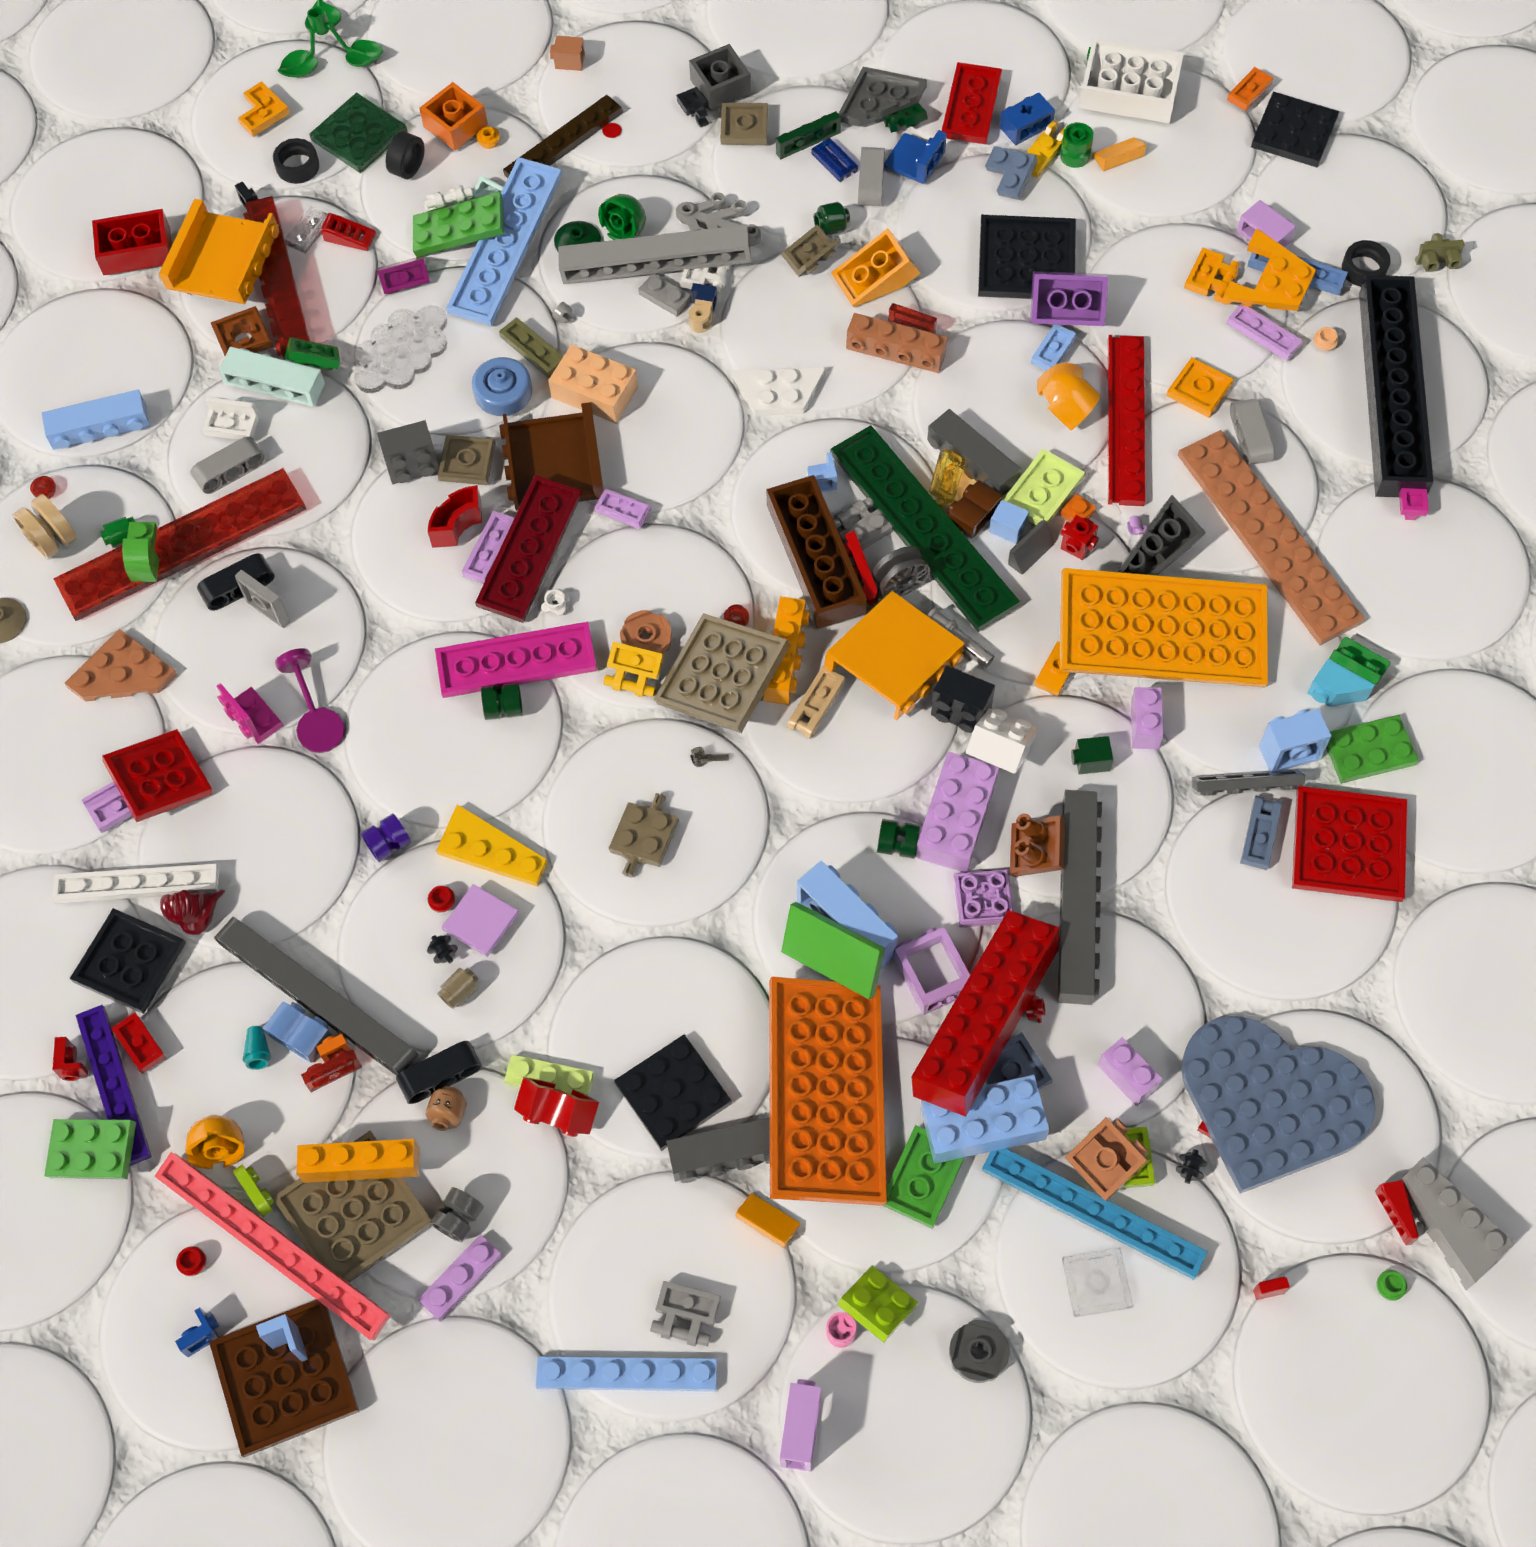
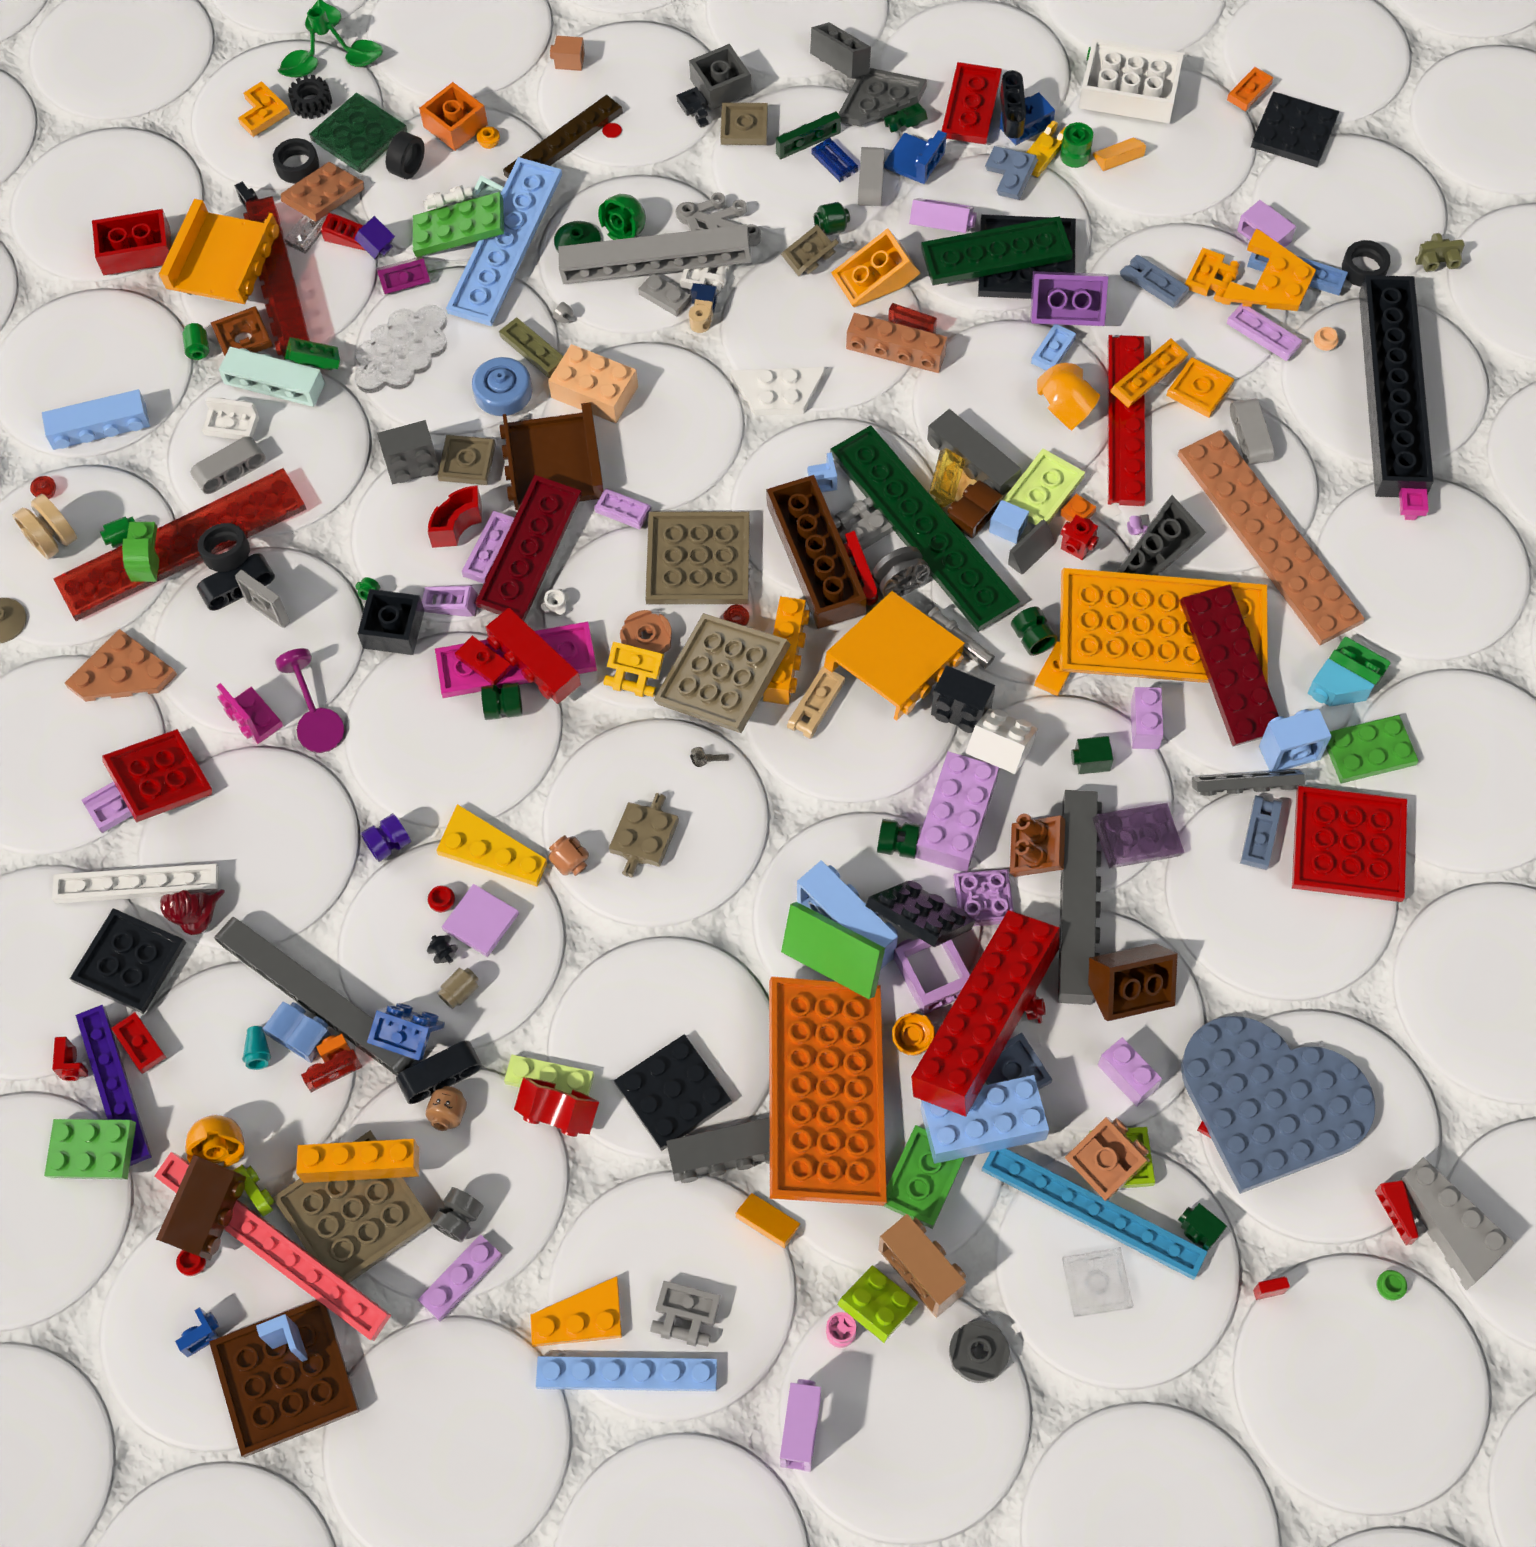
(195, 341): none -> green brick
(202, 1208): none -> reddish brown slope
(230, 559): none -> black tyre
(310, 106): none -> black tyre
(322, 191): none -> nougat plate
(364, 586): none -> green plate
(375, 238): none -> dark purple brick
(391, 622): none -> black brick
(403, 1030): none -> blue bracket
(464, 605): none -> lavender slope
(483, 660): none -> red plate
(533, 656): none -> red brick
(568, 855): none -> nougat head
(580, 1318): none -> light orange wing
(697, 558): none -> dark tan plate
(840, 50): none -> dark grey brick
(913, 1034): none -> light orange hair
(921, 913): none -> black plate
(922, 1264): none -> medium nougat brick
(942, 215): none -> lavender window
(996, 250): none -> dark green plate
(1013, 104): none -> black beam
(1034, 631): none -> dark green wheel
(1133, 981): none -> reddish brown slope
(1138, 835): none -> clear purple plate
(1149, 372): none -> light orange plate
(1154, 280): none -> sand blue plate
(1191, 1167): black wheel -> none
(1201, 1226): none -> dark green brick
(1230, 663): none -> dark red plate

